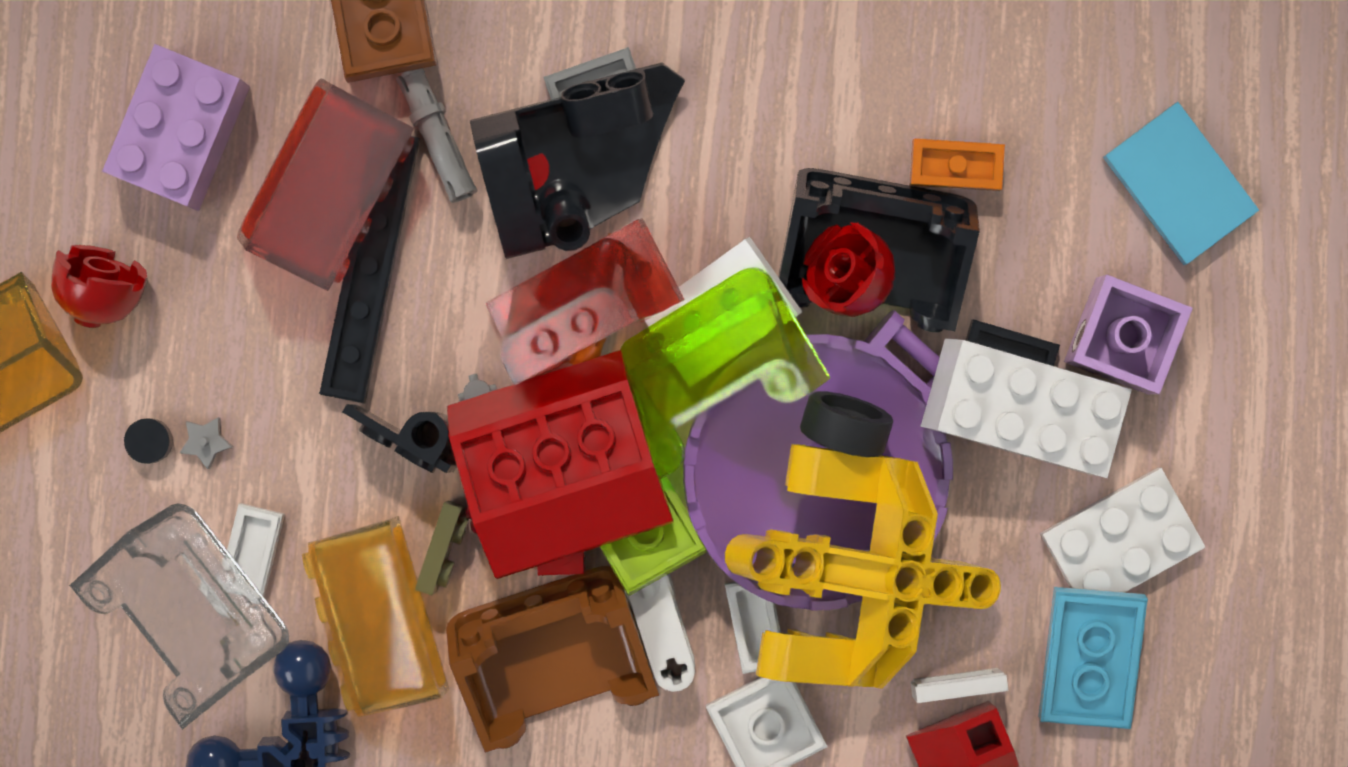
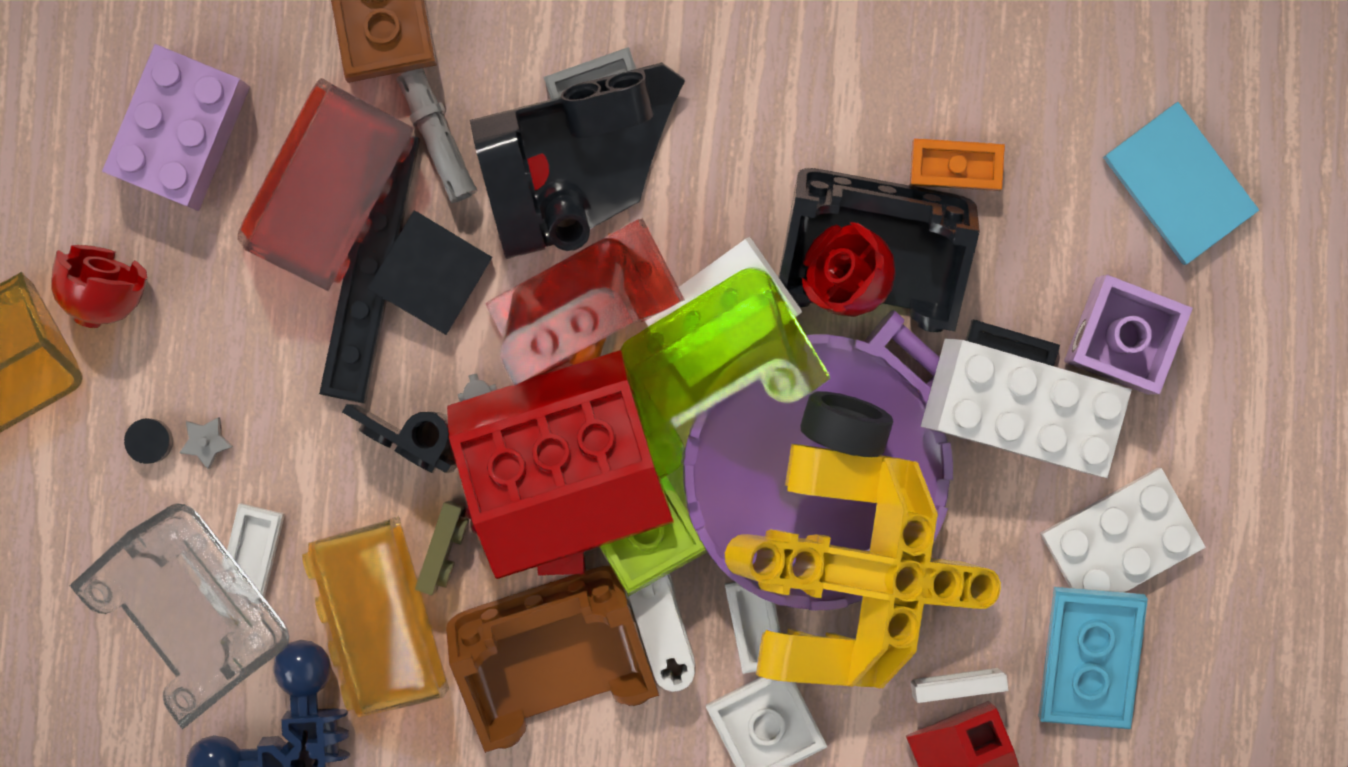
(429, 272): none -> black tile

